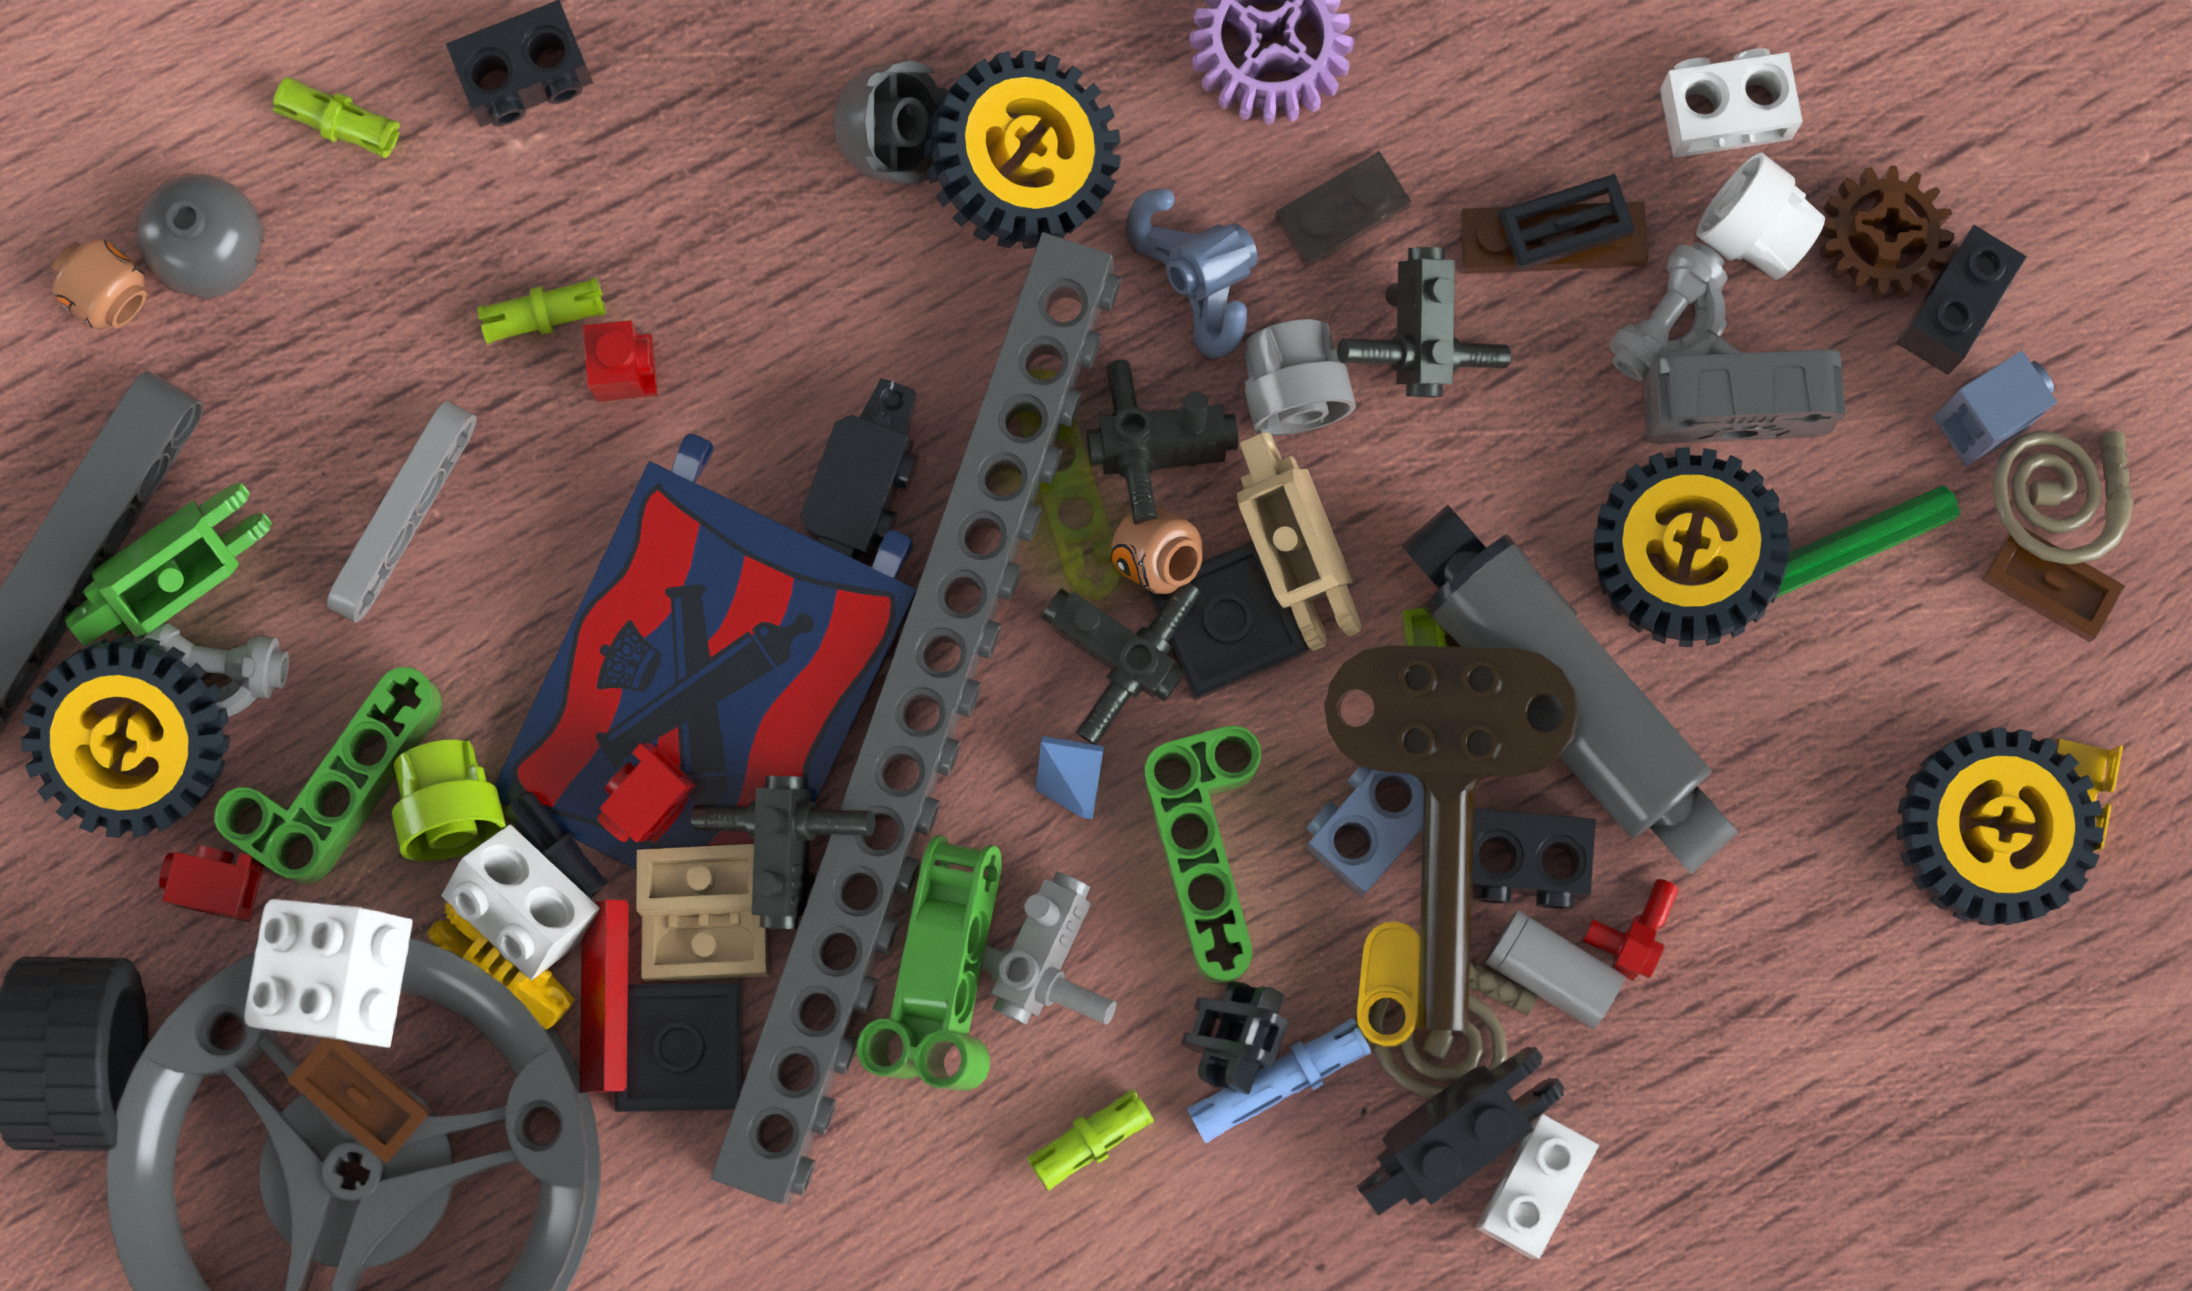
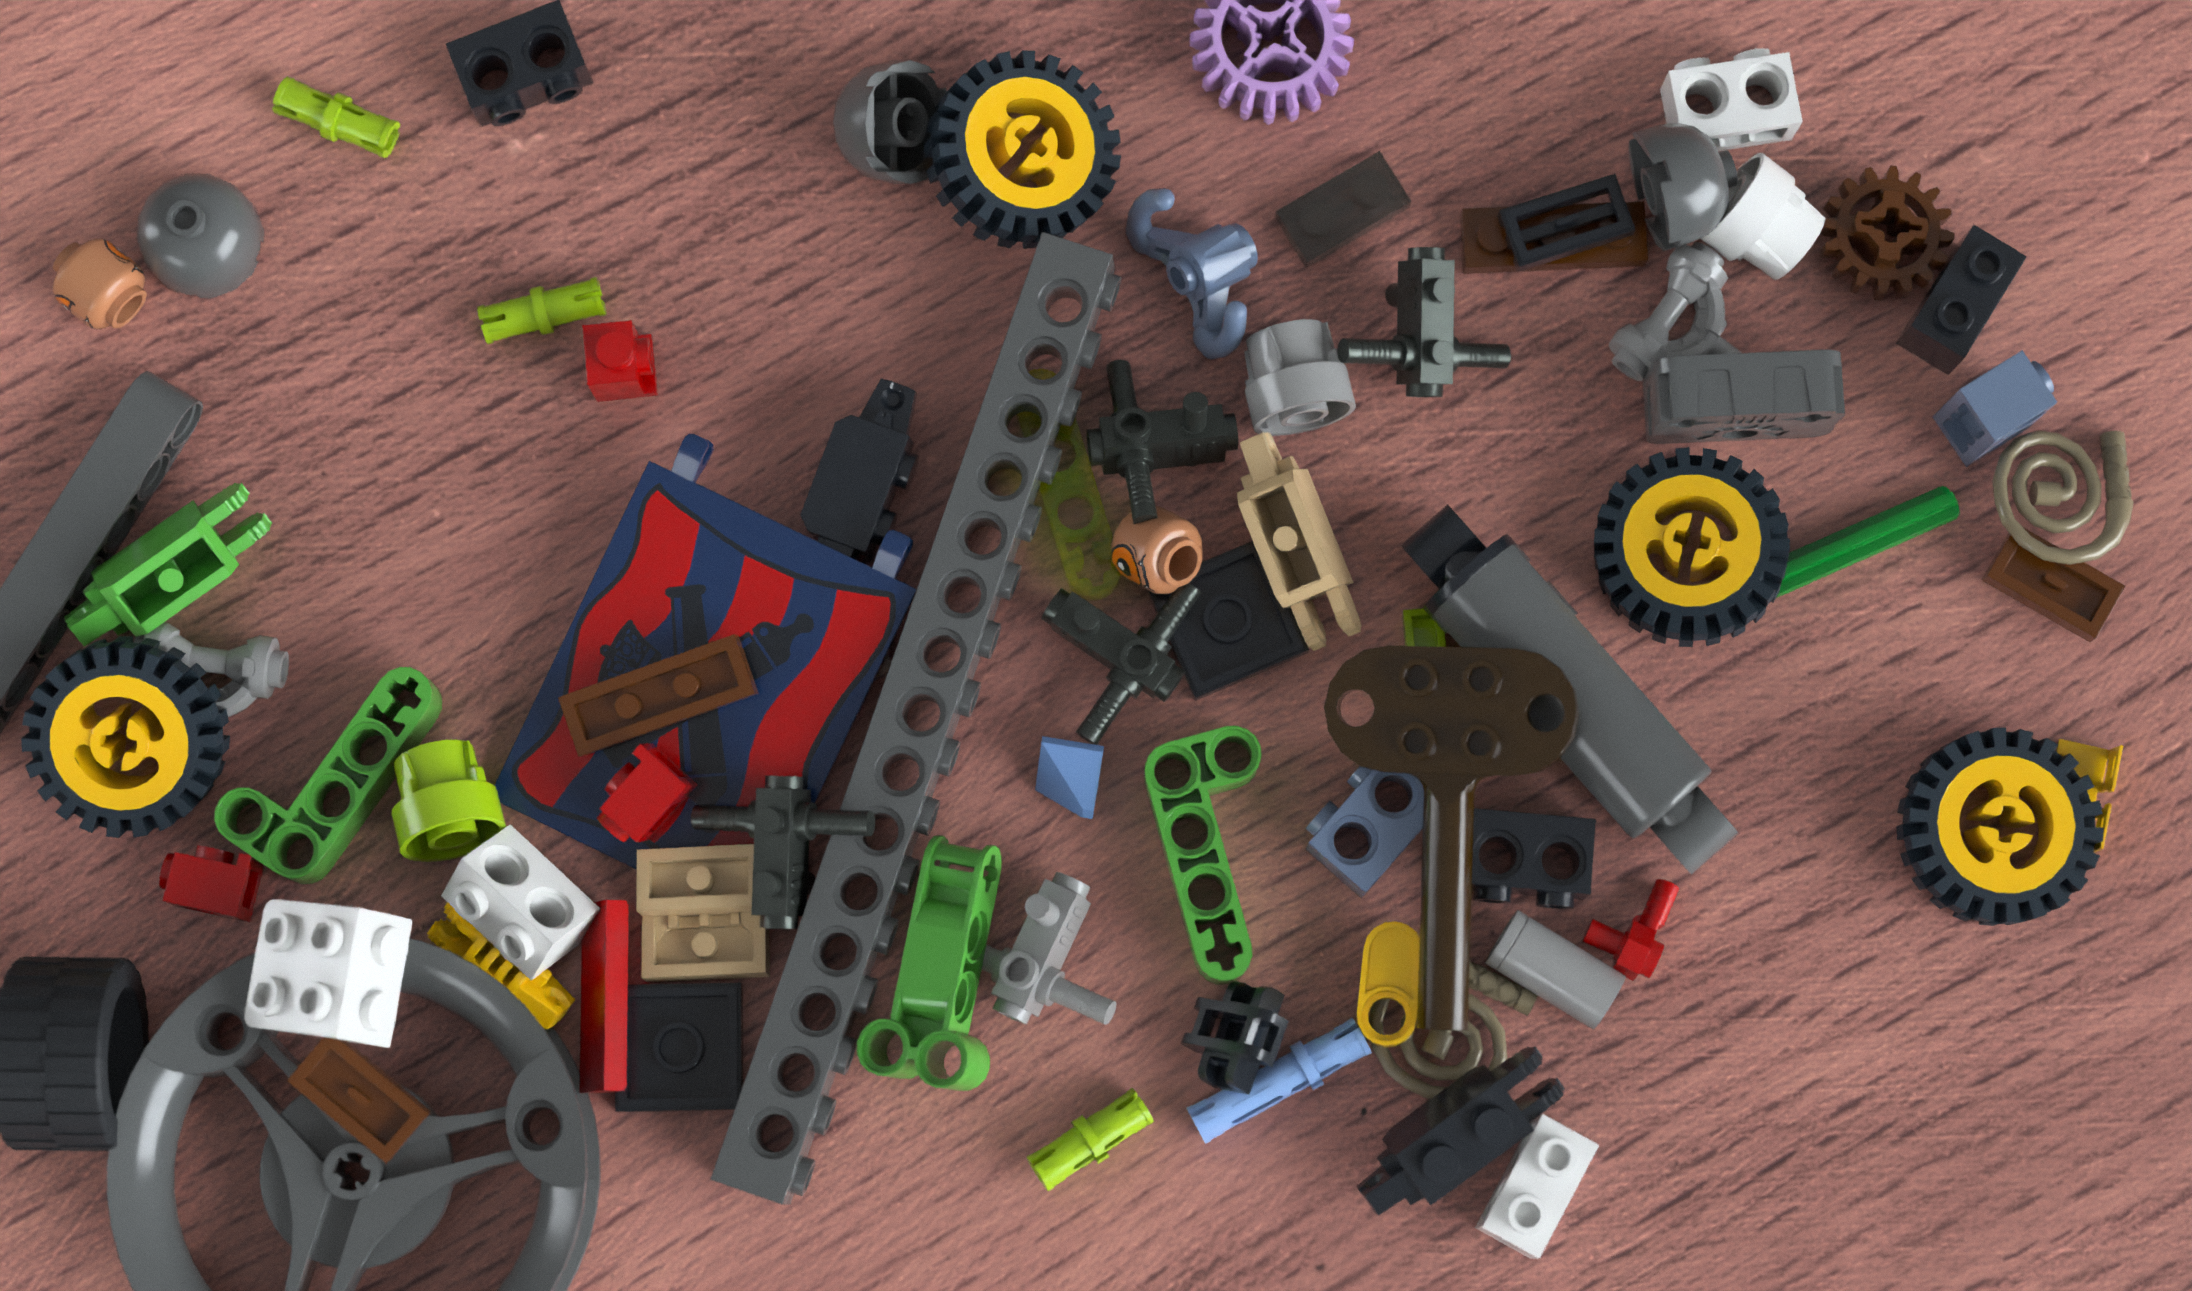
(401, 511): light grey beam -> none
(549, 839): black axle -> none
(658, 695): none -> reddish brown plate
(1681, 181): none -> dark grey cylinder

